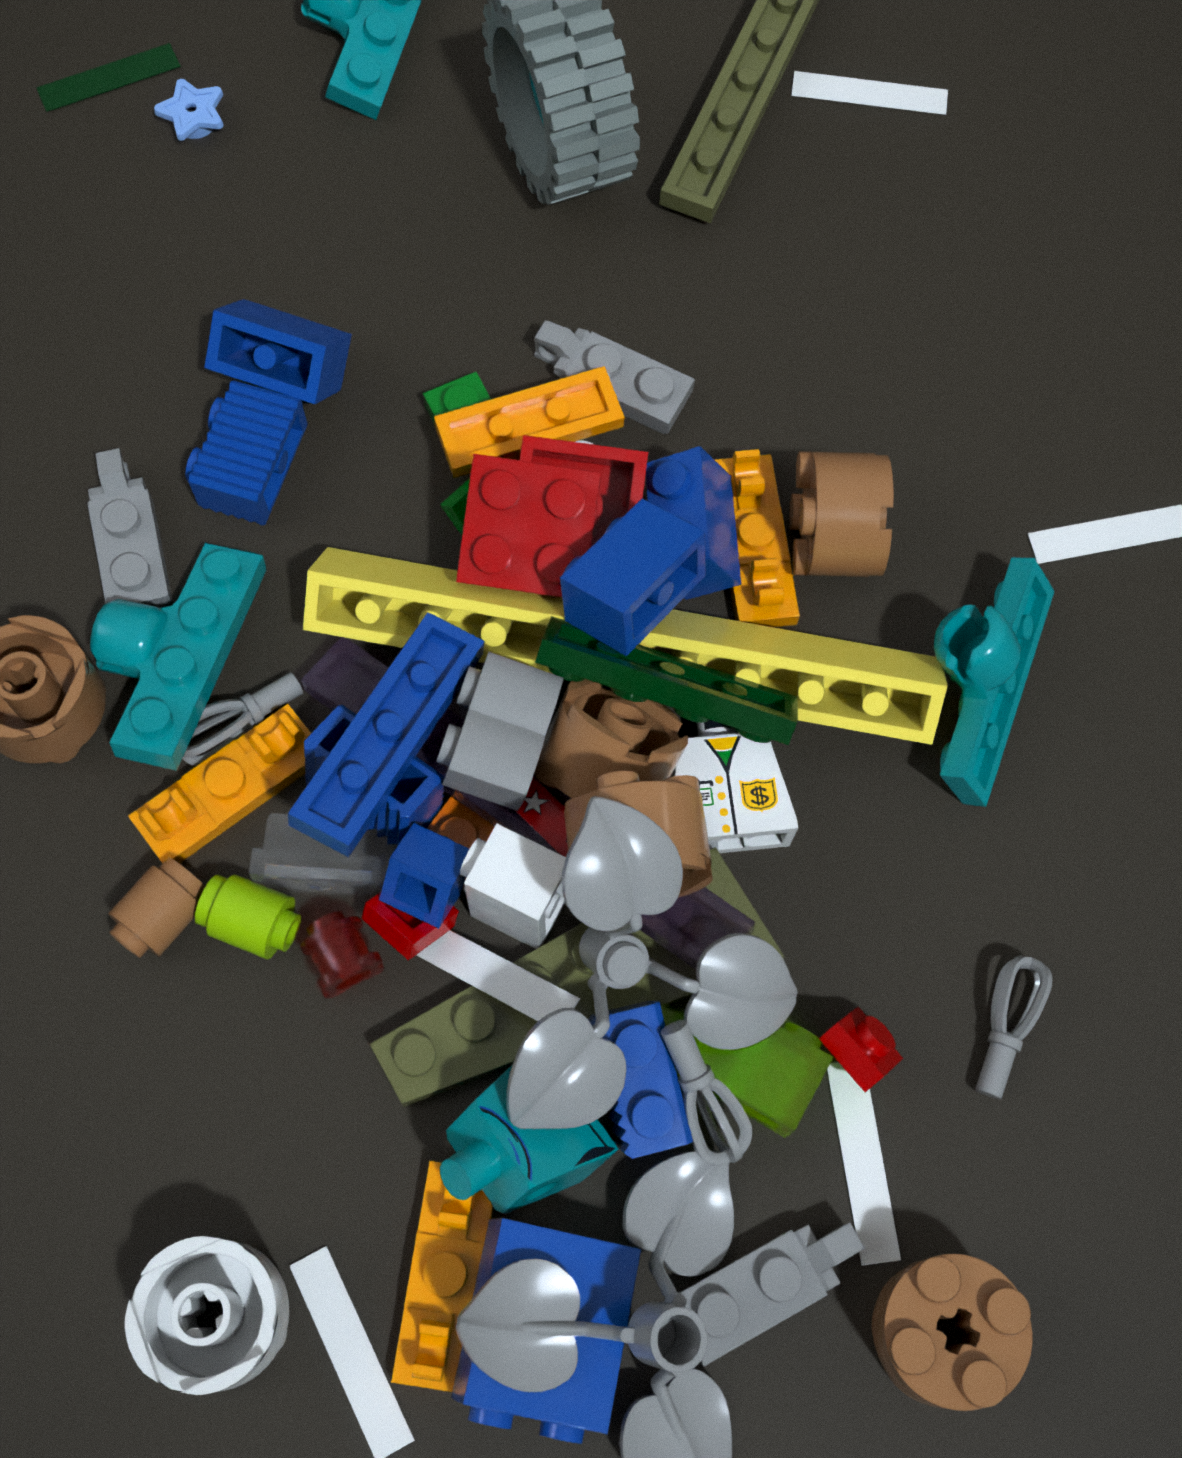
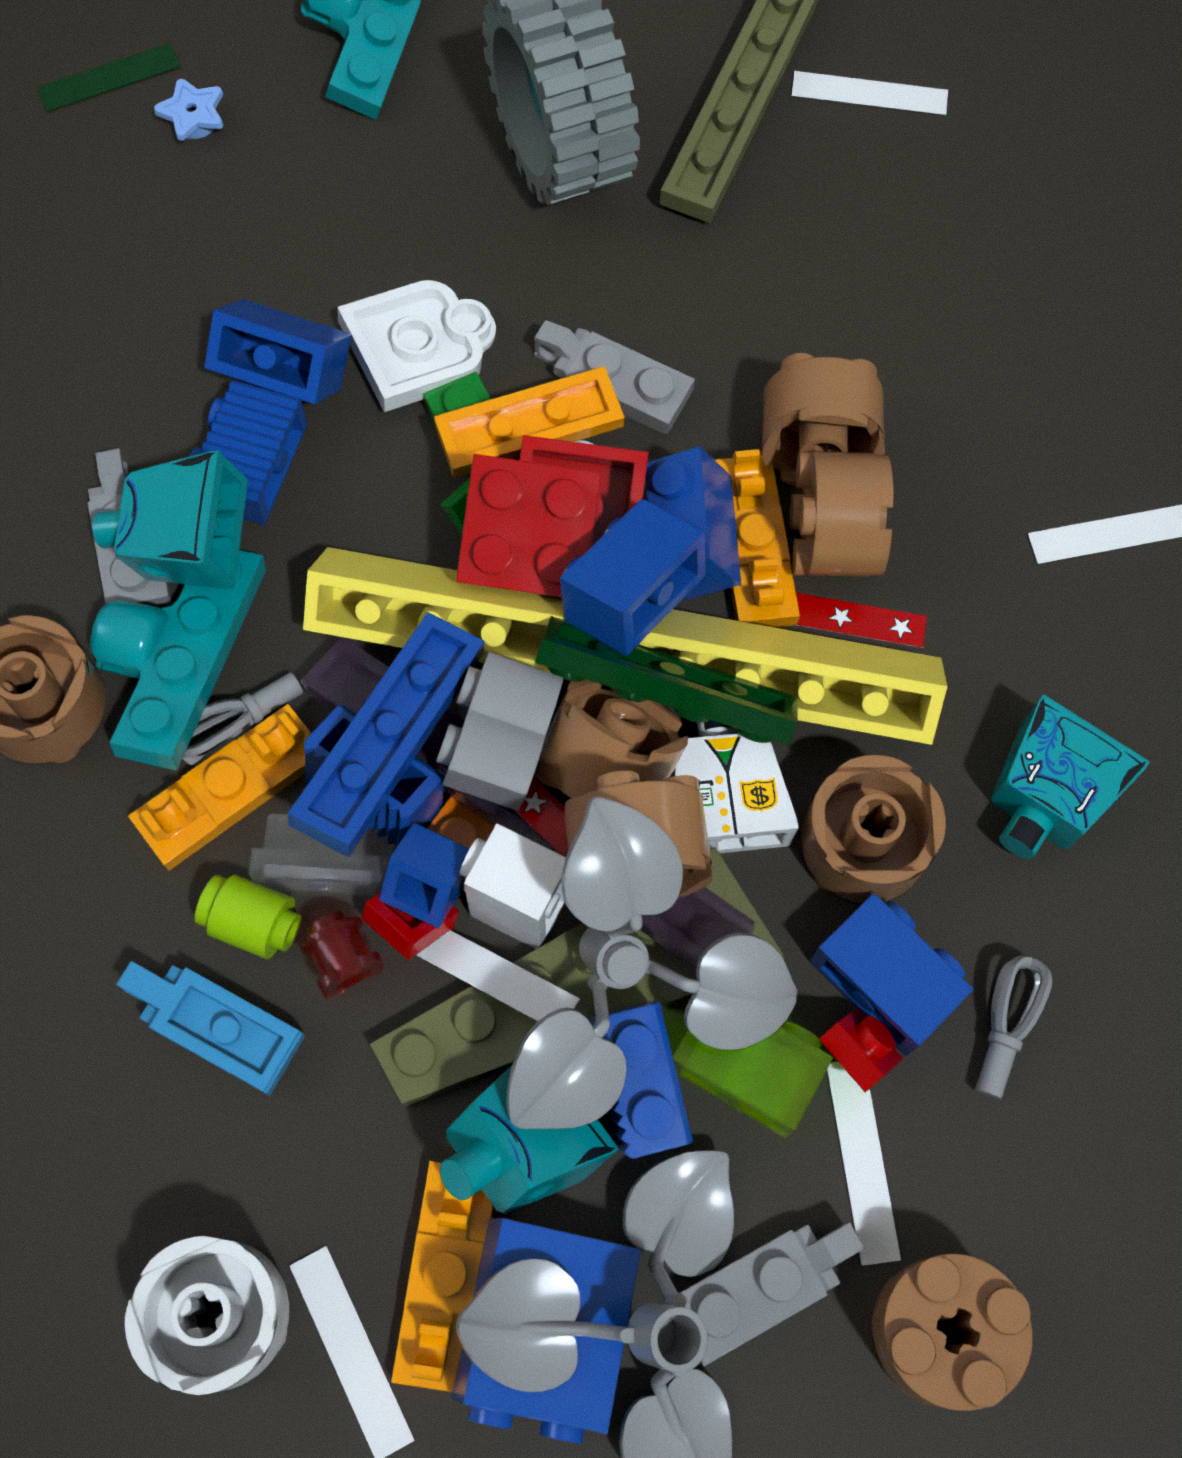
(156, 908): medium nougat brick -> none
(179, 521): none -> teal torso
(214, 1024): none -> dark azure hinge
(416, 339): none -> white plate
(698, 1083): light grey piece -> none
(821, 408): none -> medium nougat brick
(861, 620): none -> red sticker
(892, 972): none -> blue brick
(896, 805): none -> medium nougat brick
(991, 664): teal plate -> none
(1060, 779): none -> teal torso

